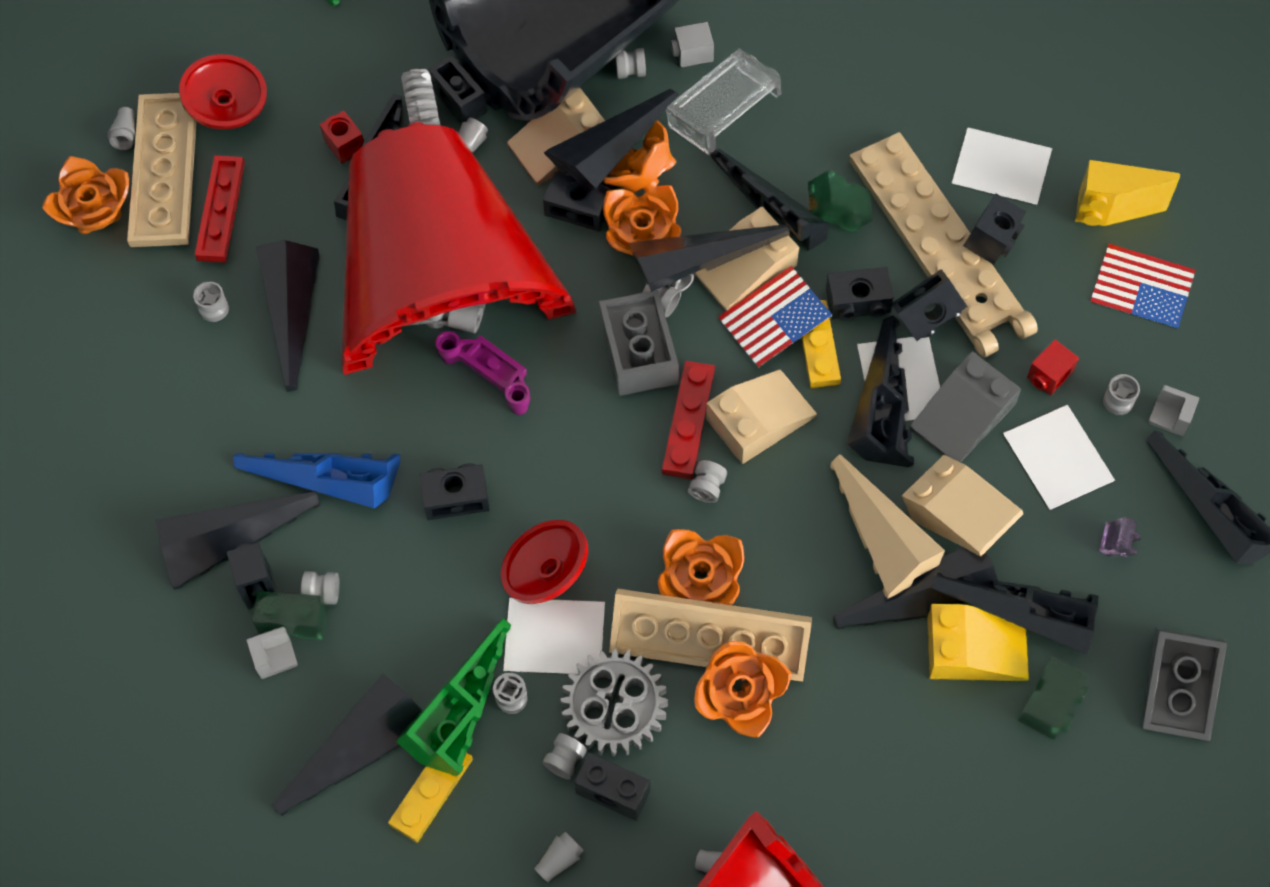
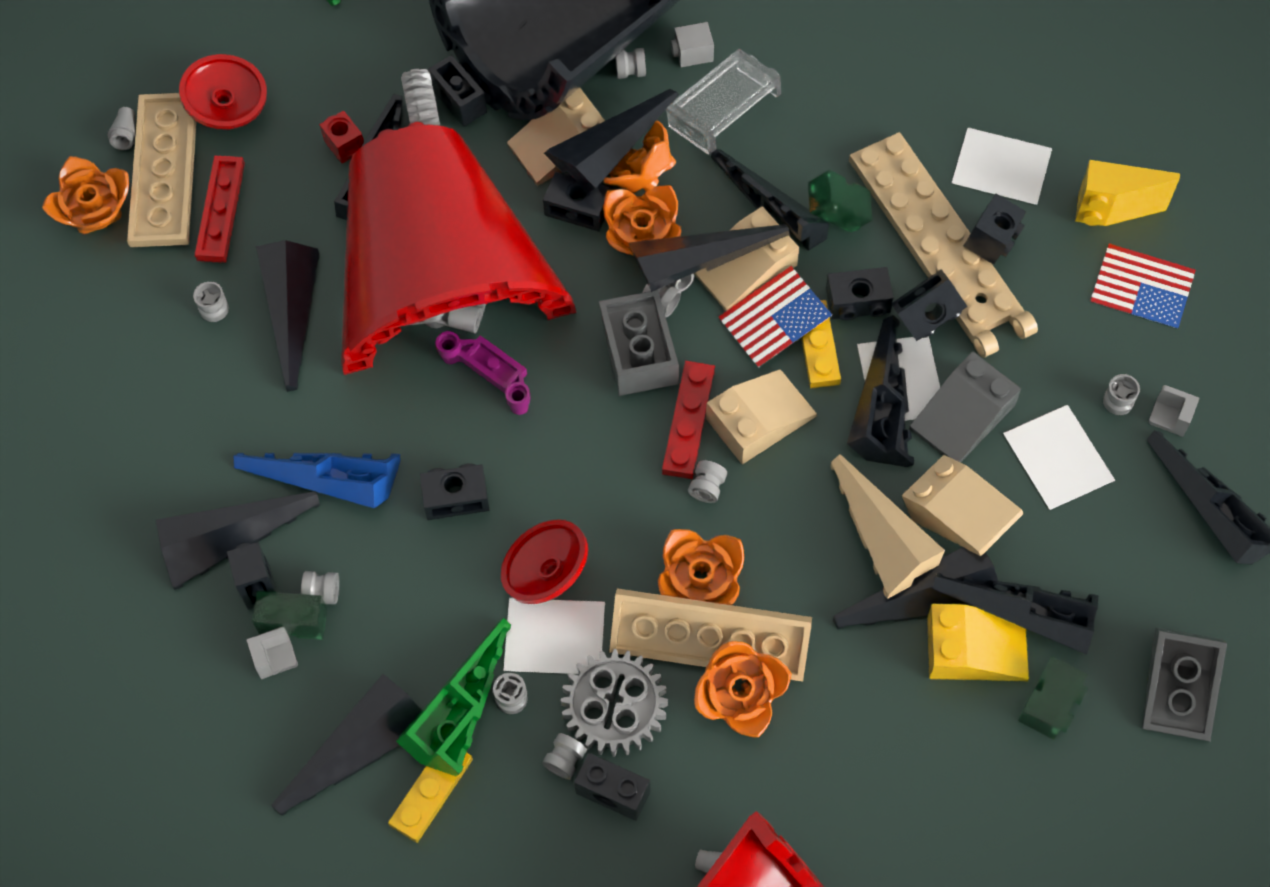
(473, 133): light grey cone -> none
(559, 856): light grey cone -> none
(1052, 367): red brick -> none
(1119, 537): clear purple tile -> none

